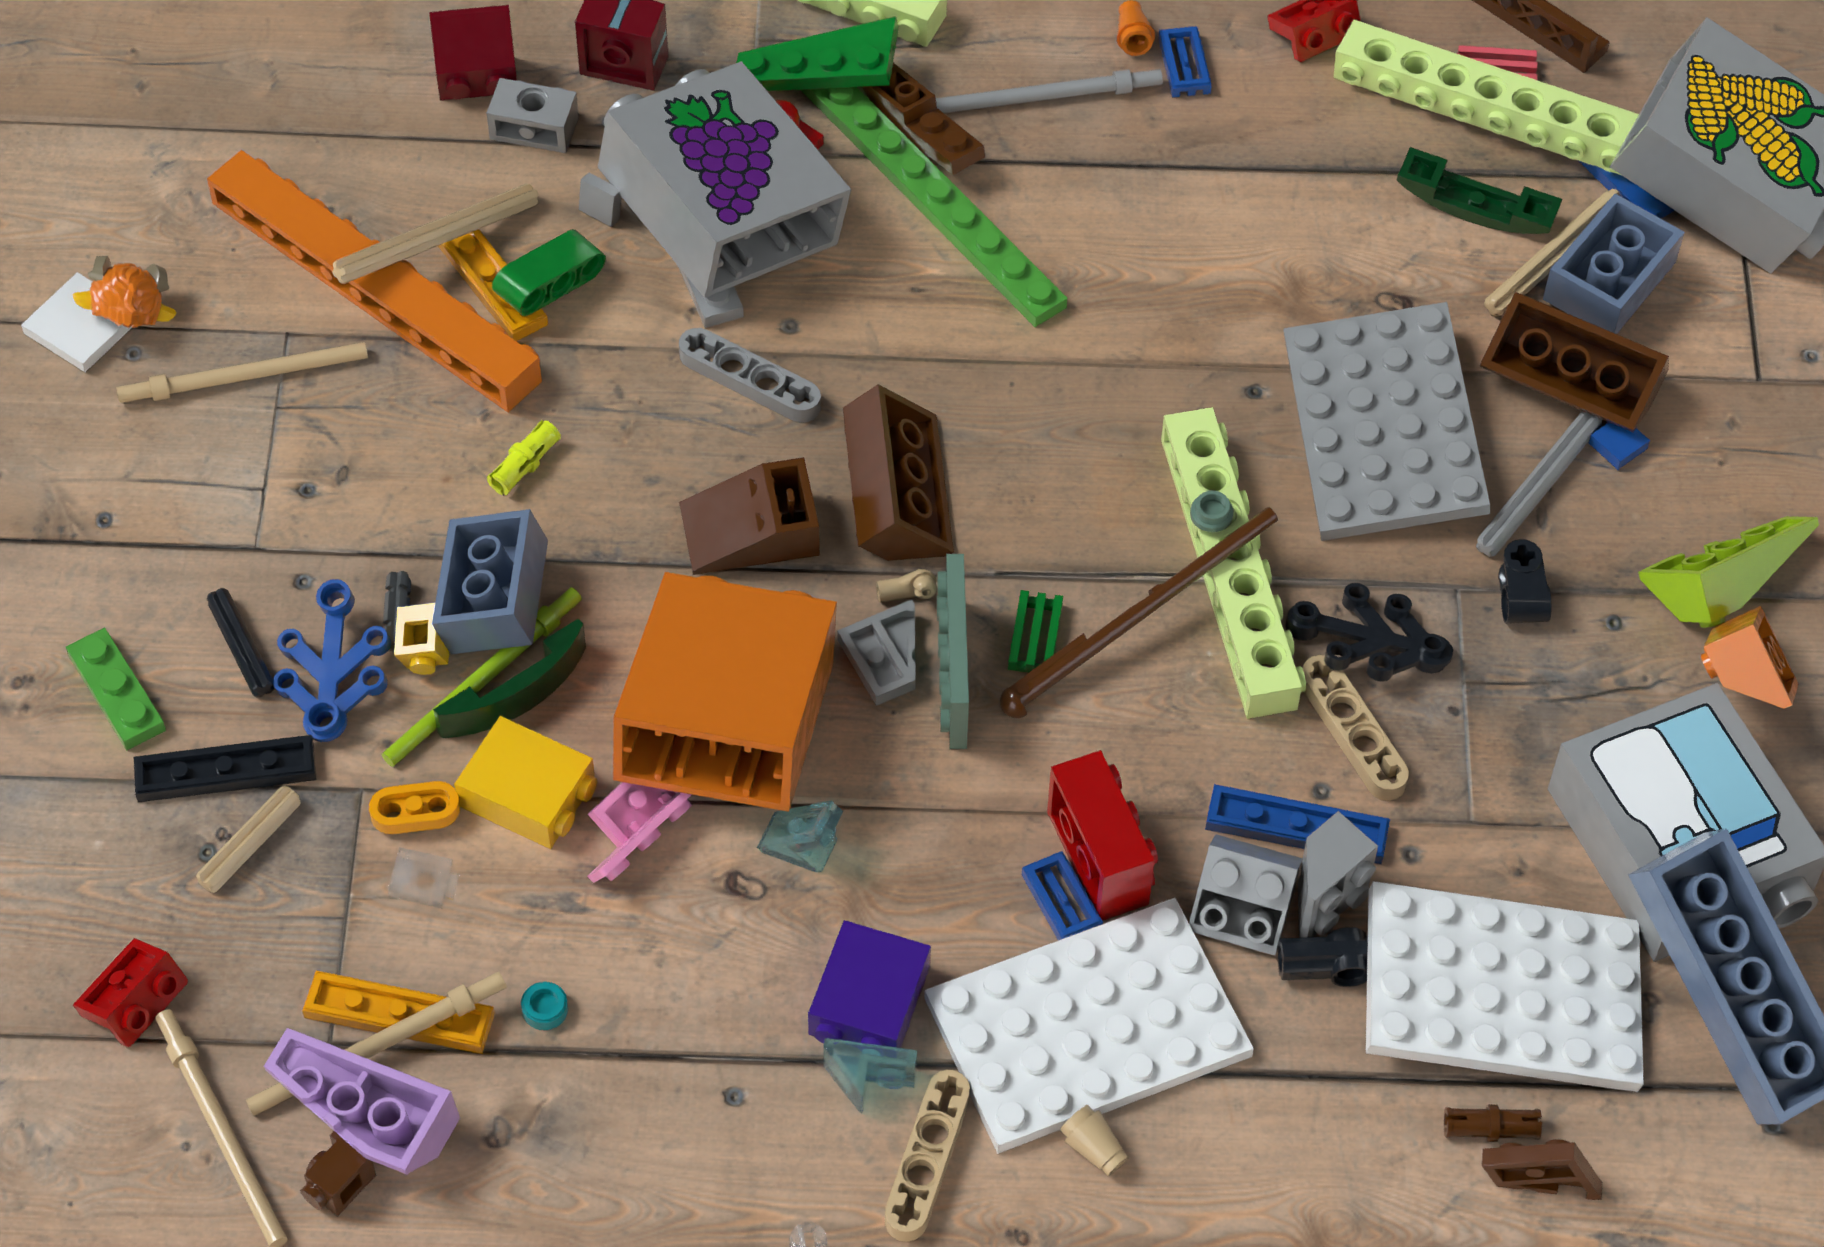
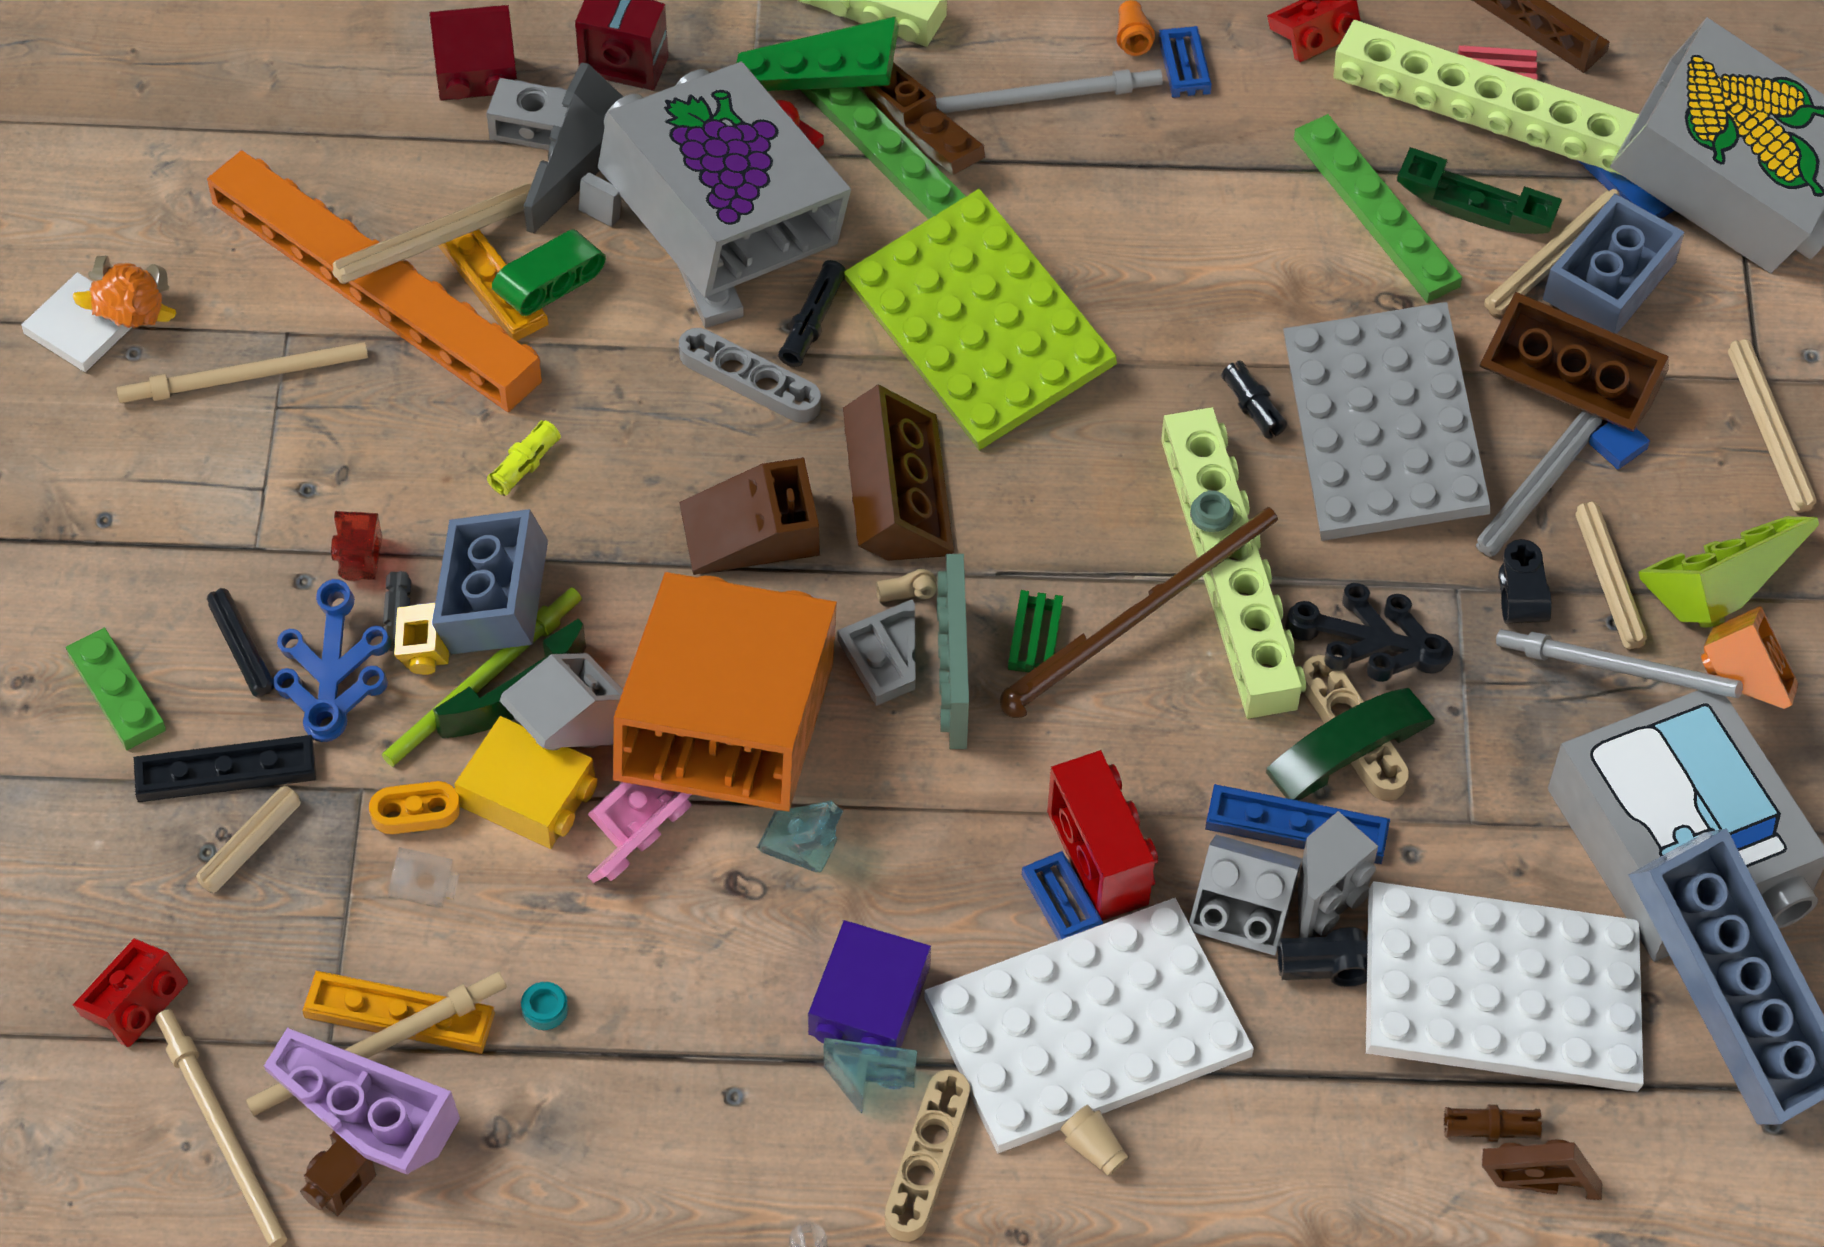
(356, 545): none -> clear red brick
(565, 702): none -> light grey slope
(572, 148): none -> dark grey wedge
(818, 303): none -> black pin
(980, 319): none -> lime plate
(1254, 399): none -> black pin
(1347, 738): none -> dark green slope
(1378, 208): none -> bright green plate
(1542, 647): none -> light grey bar
(1611, 575): none -> tan axle
(1772, 426): none -> tan axle

